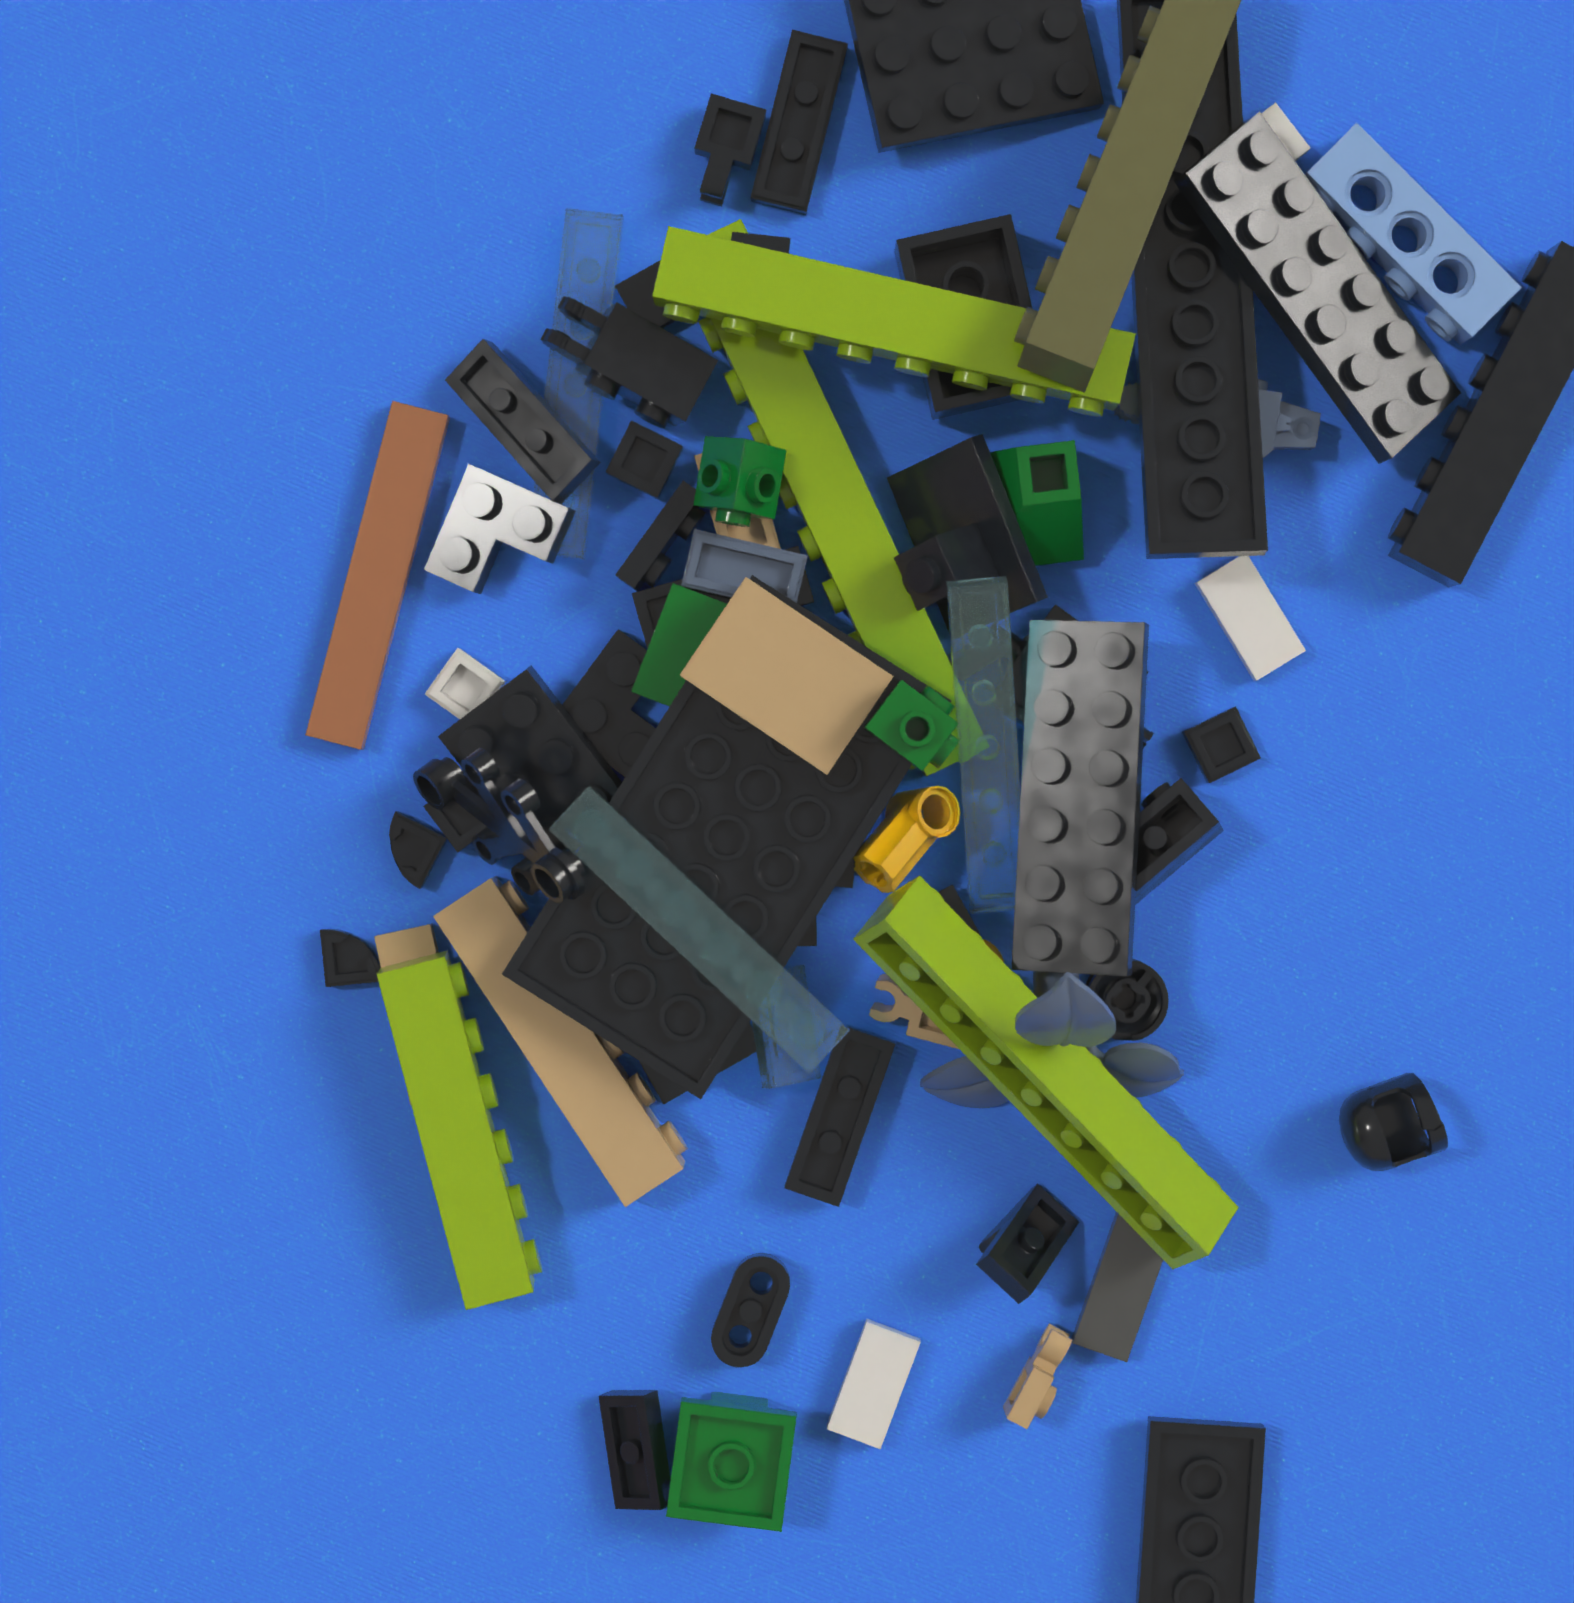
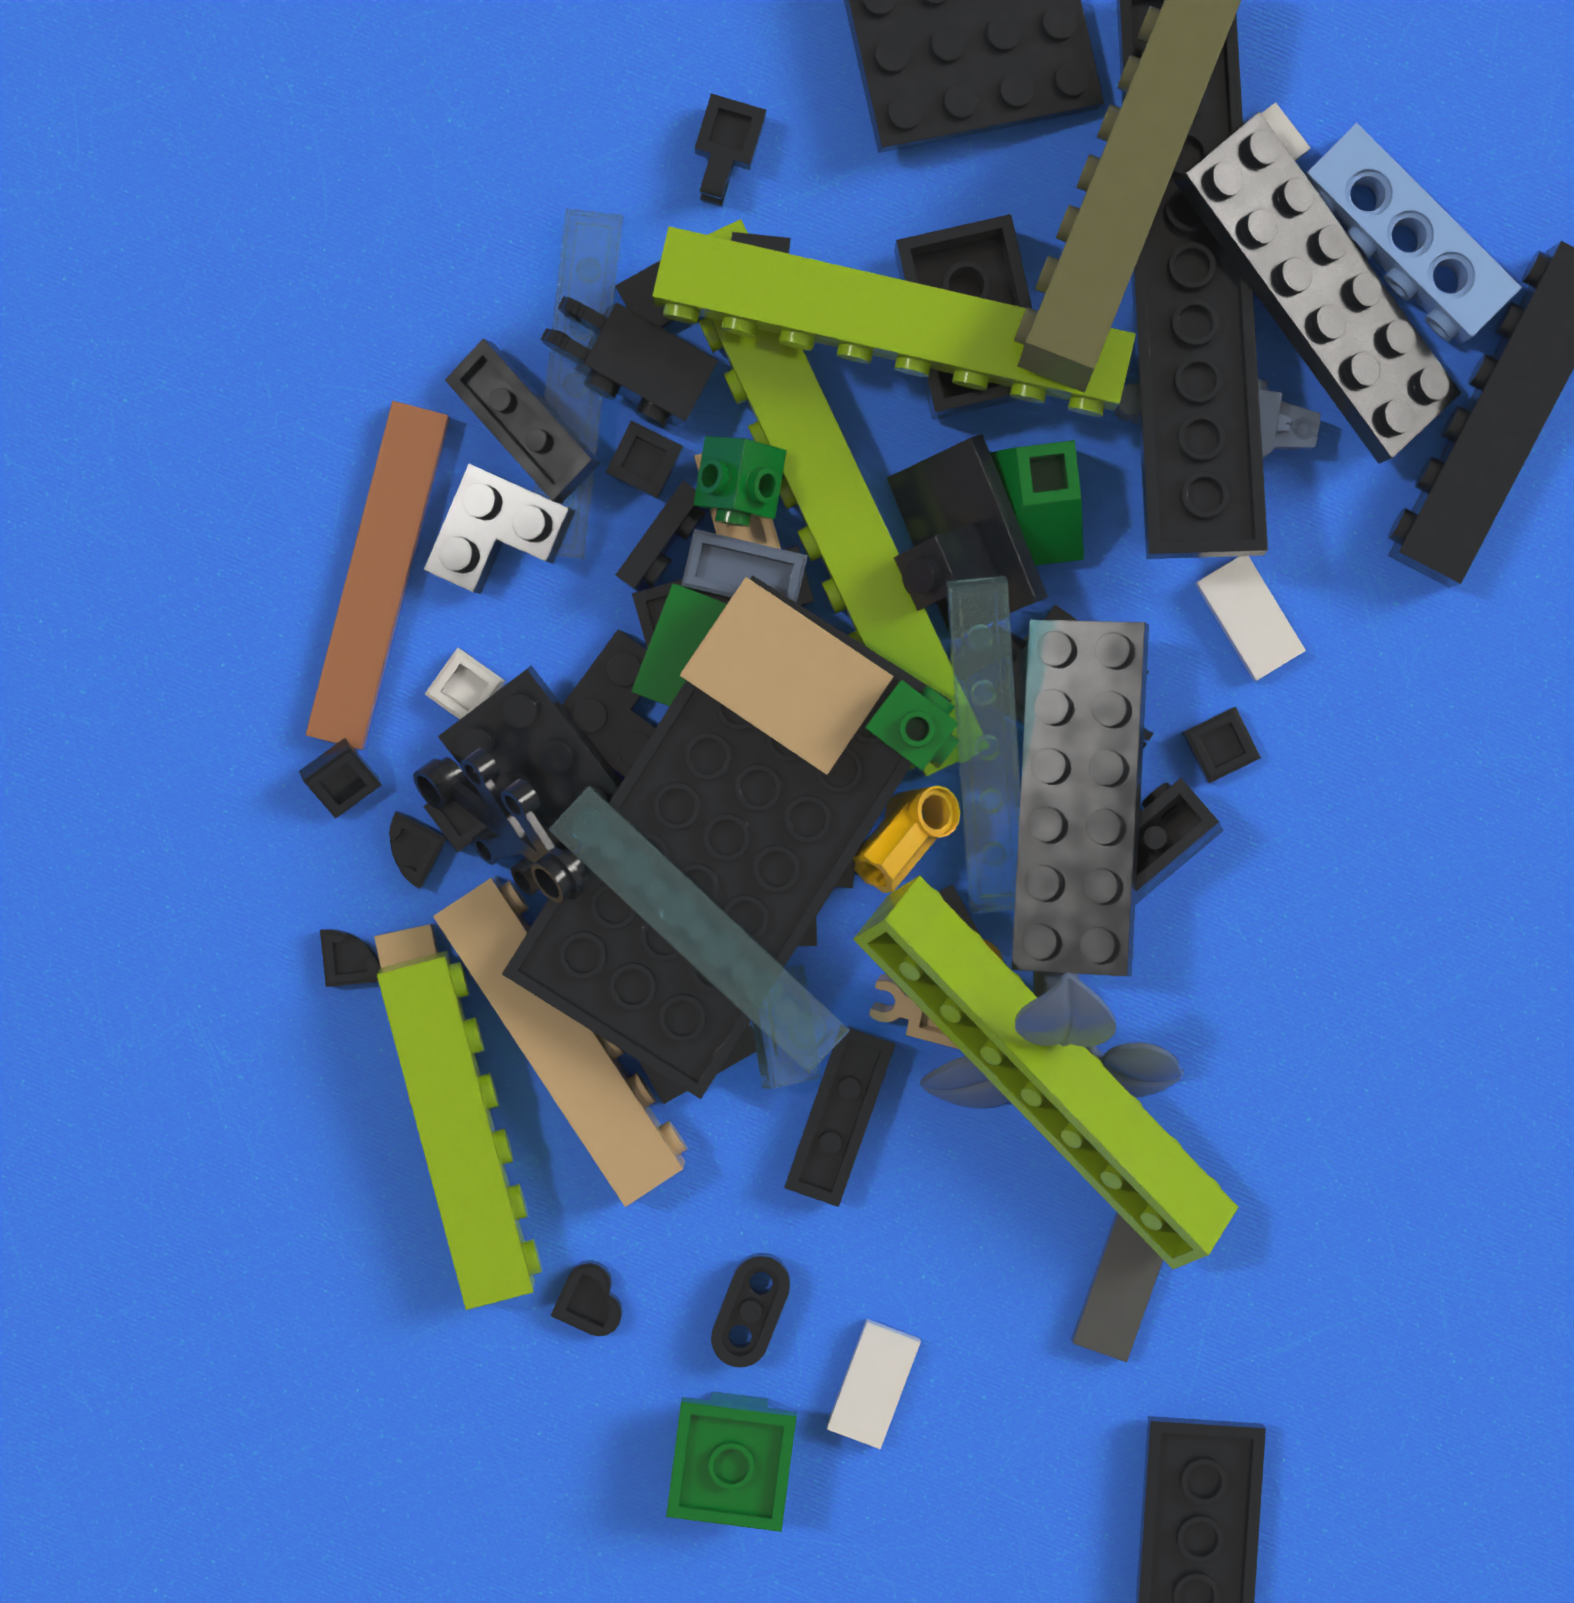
(340, 778): none -> black tile
(588, 1300): none -> black tile
(635, 1449): black plate -> none
(799, 122): black tile -> none
(1026, 1243): black slope -> none
(1033, 1389): tan plate -> none
(1135, 1000): black wheel -> none
(1384, 1127): black helmet -> none

